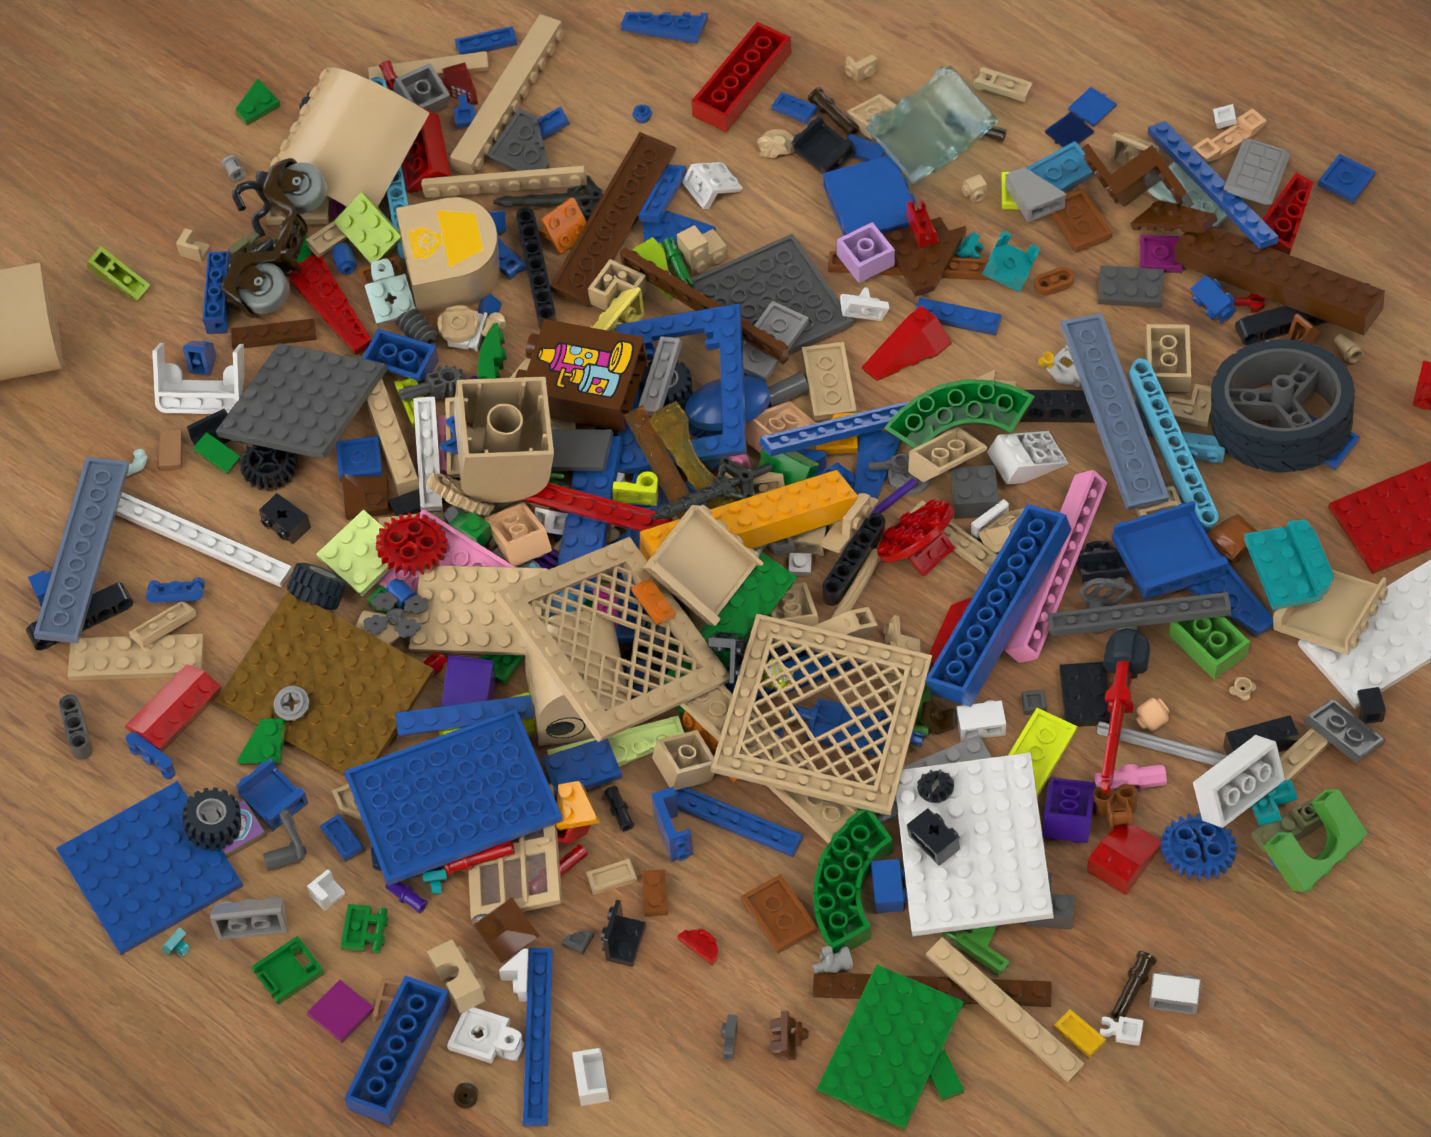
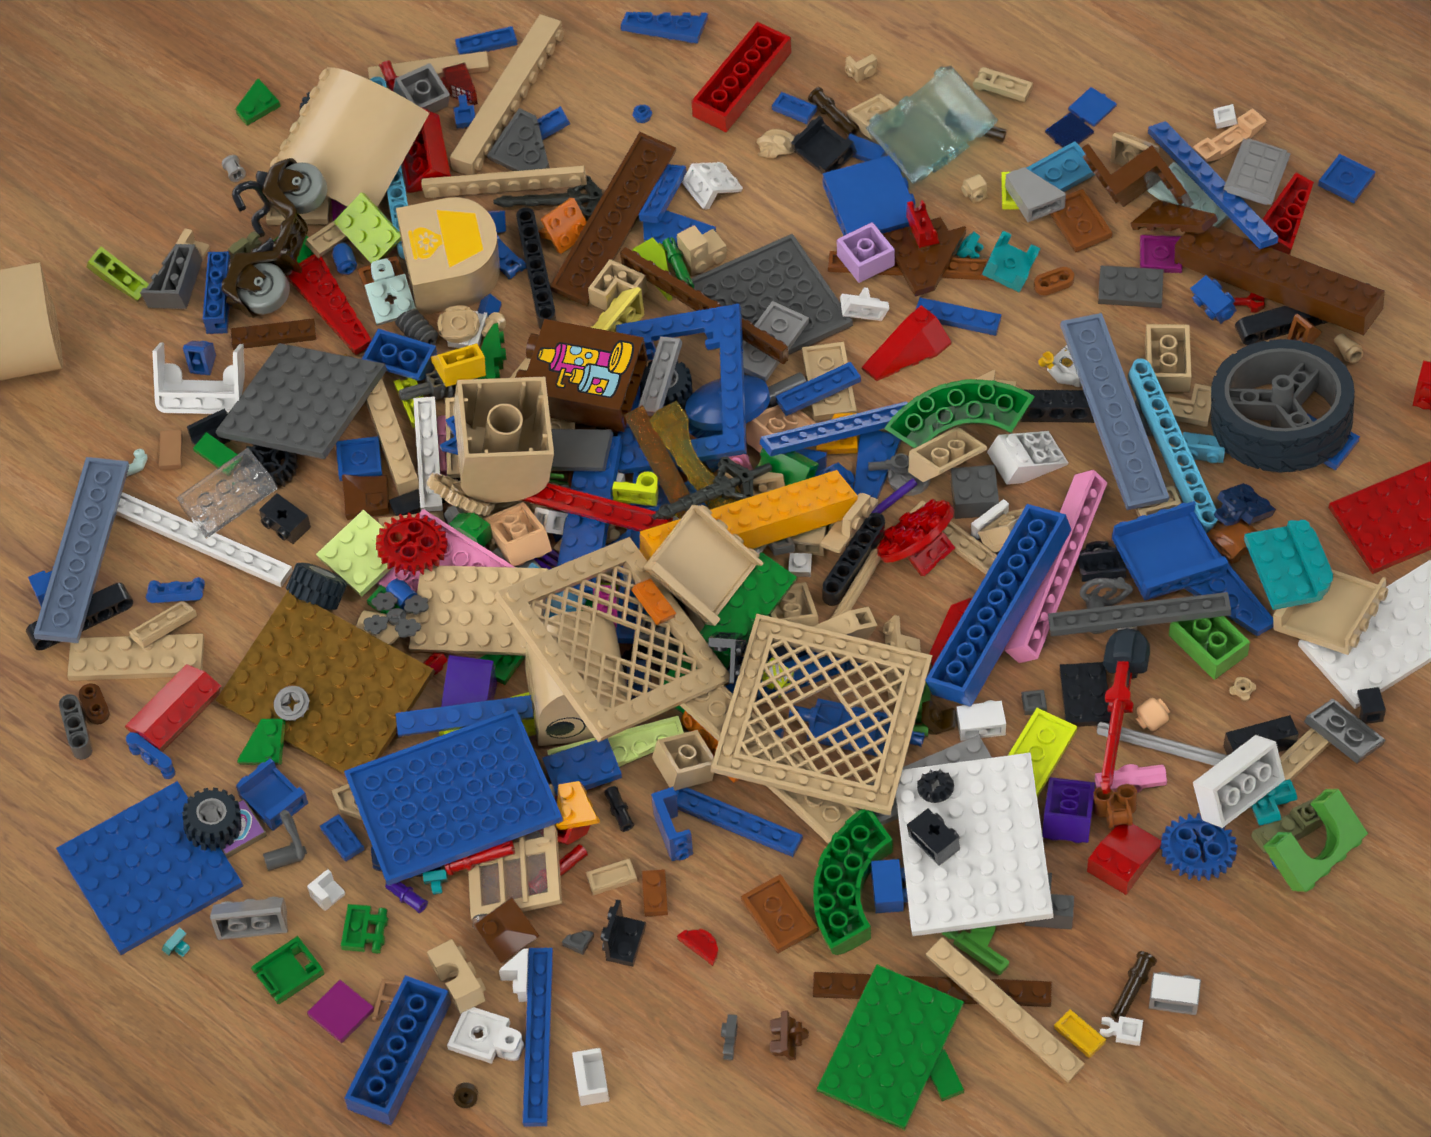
(93, 702): none -> reddish brown plate
(175, 280): none -> dark grey wedge
(226, 493): none -> clear brick
(460, 364): none -> yellow slope
(818, 388): none -> blue plate
(833, 962): light grey piece -> none
(1242, 503): none -> dark blue plate

